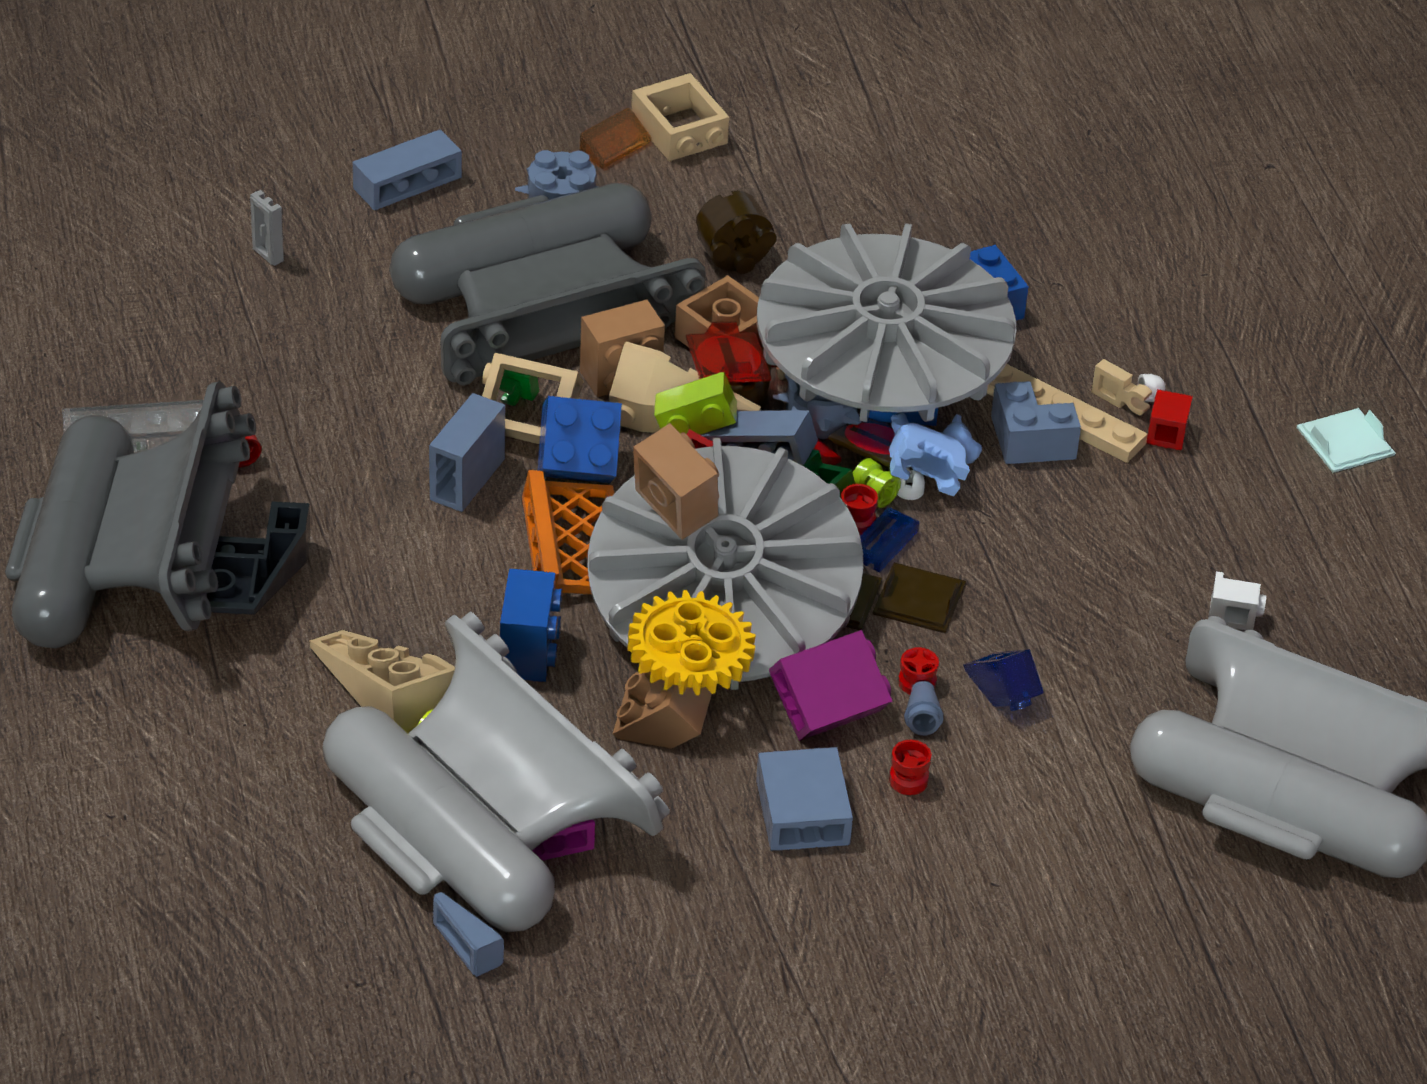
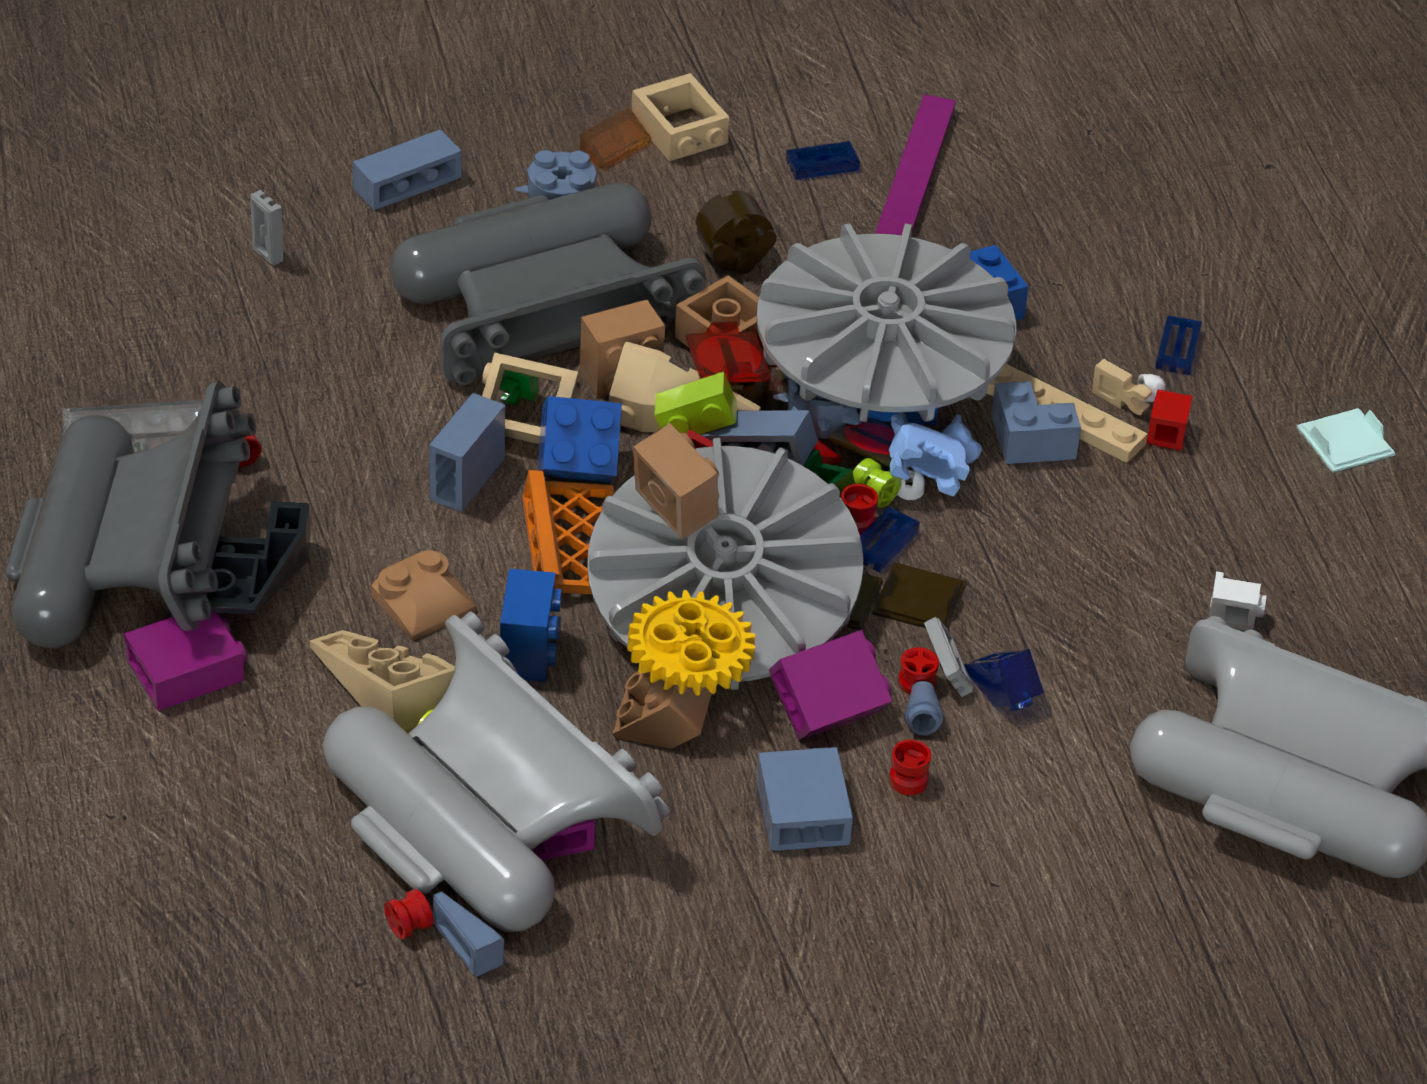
(182, 663): none -> magenta brick
(408, 914): none -> red wheel
(421, 593): none -> medium nougat slope
(822, 160): none -> clear blue tile
(916, 165): none -> magenta tile
(949, 656): none -> light grey tile
(1175, 361): none -> clear blue tile

